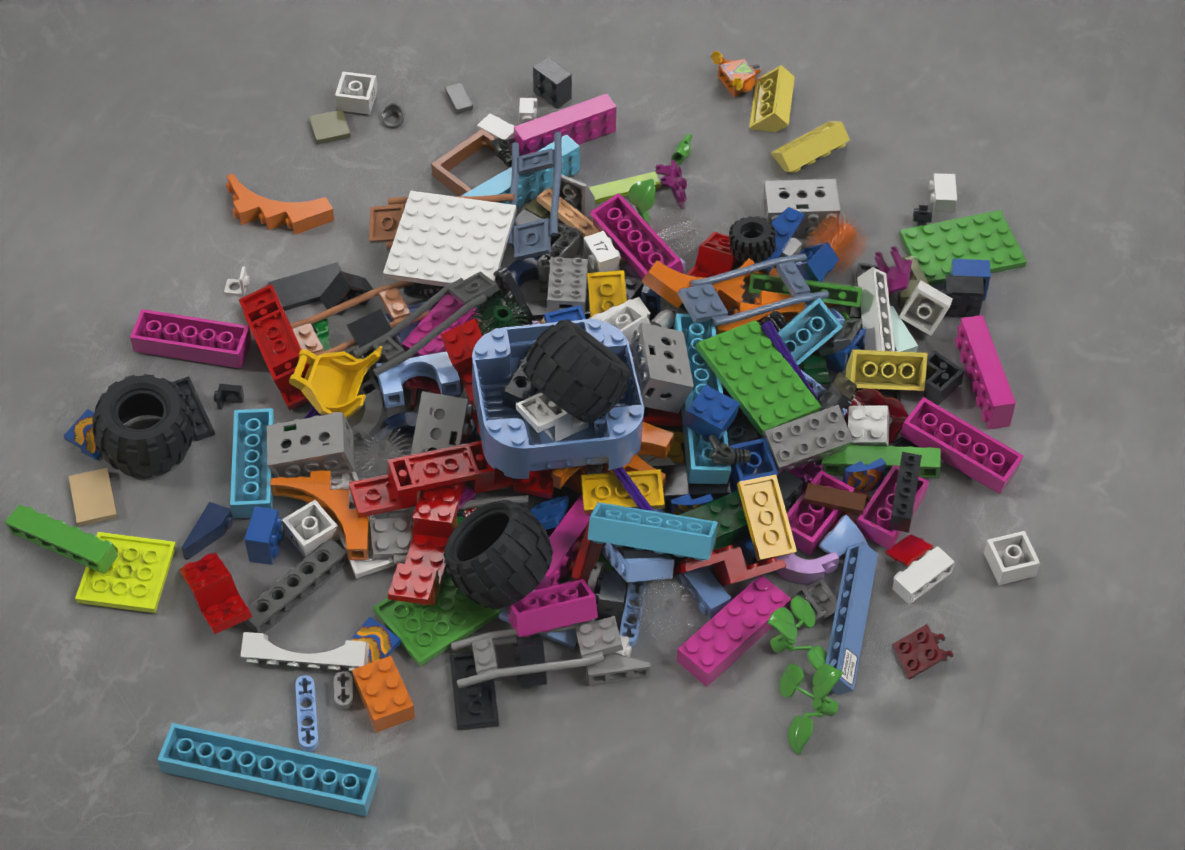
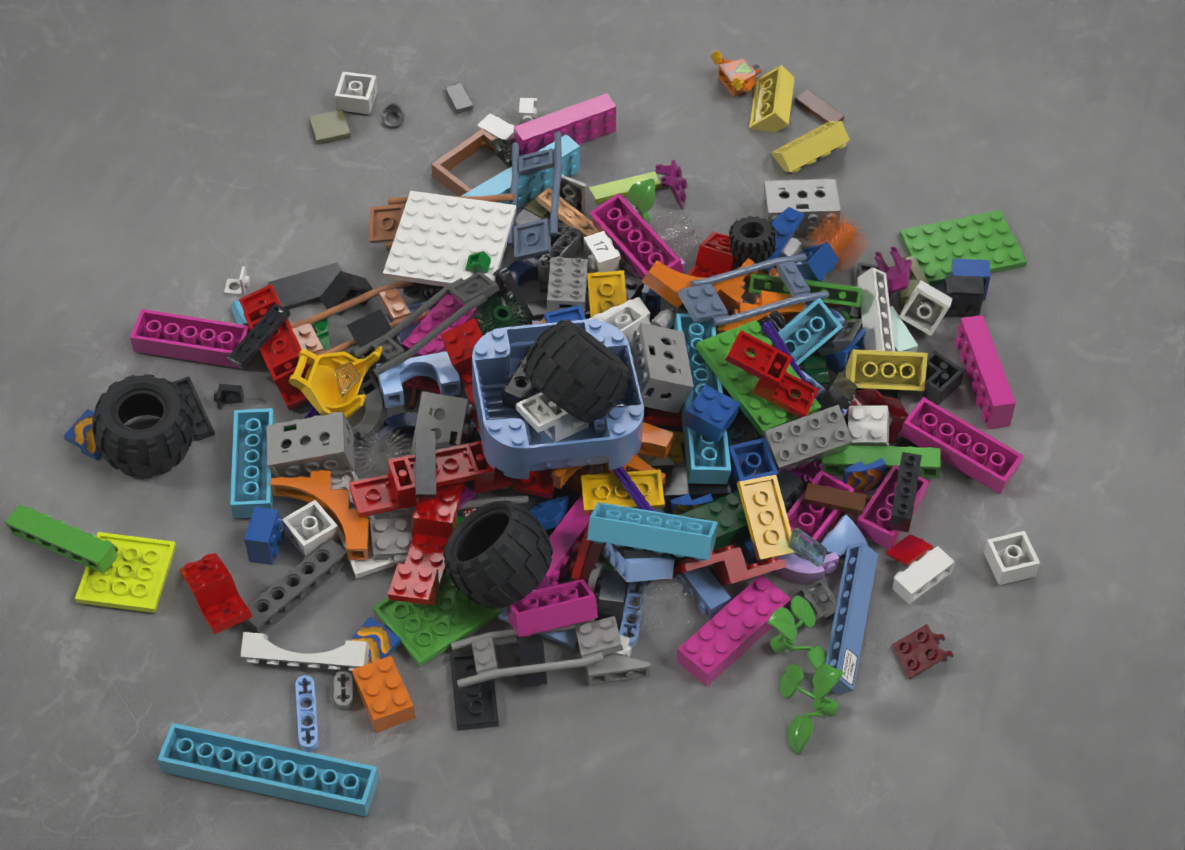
(92, 497): tan tile -> none
(209, 528): dark blue slope -> none
(237, 311): none -> medium azure piece
(258, 336): none -> black tile
(273, 213): orange arch -> none
(346, 377): none -> clear yellow piece
(425, 464): none -> tile
(478, 262): none -> green slope
(552, 82): black brick -> none
(682, 150): bright green piece -> none
(725, 454): pearl dark grey piece -> none
(770, 367): none -> red bracket
(807, 547): none -> clear light blue plate
(818, 107): none -> tile
(922, 215): black gear -> none
(943, 192): white brick -> none

